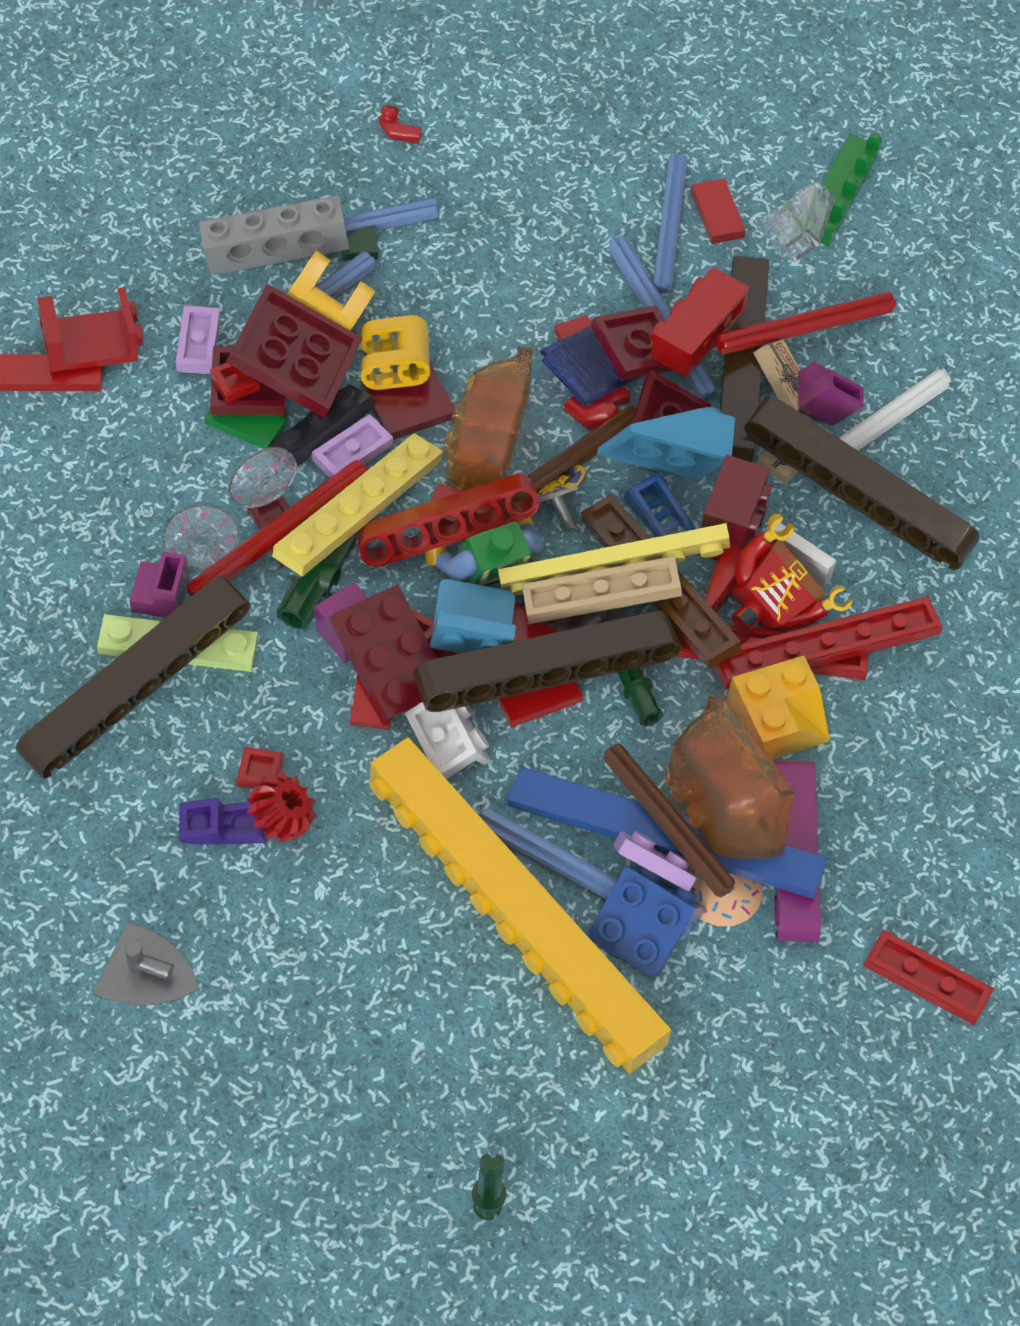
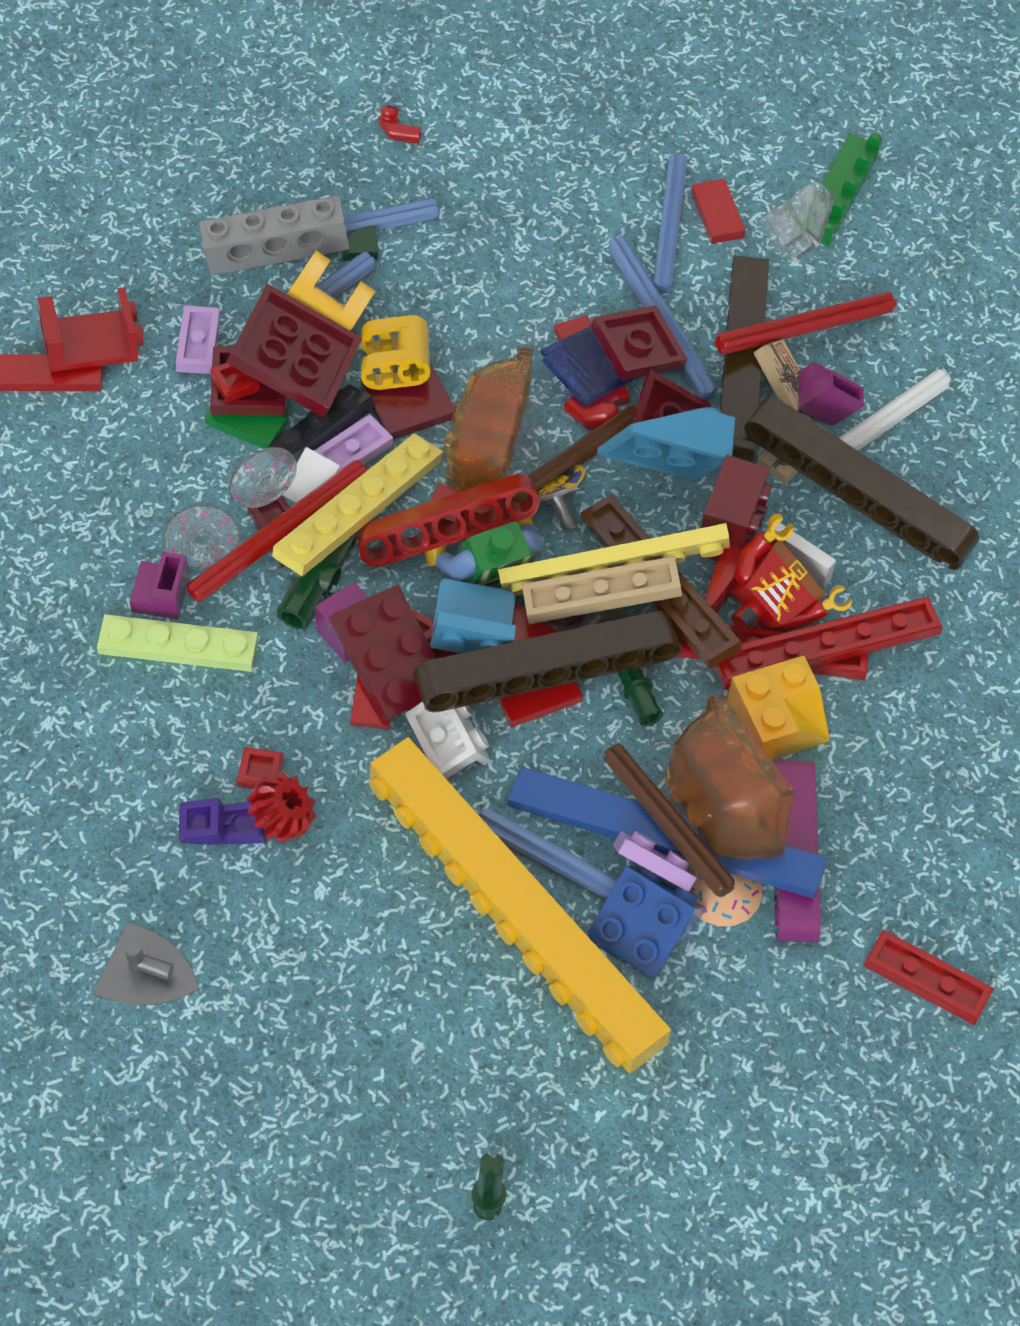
(132, 677): dark brown beam -> none
(311, 472): none -> white sticker
(656, 484): blue slope -> none
(697, 320): red brick -> none

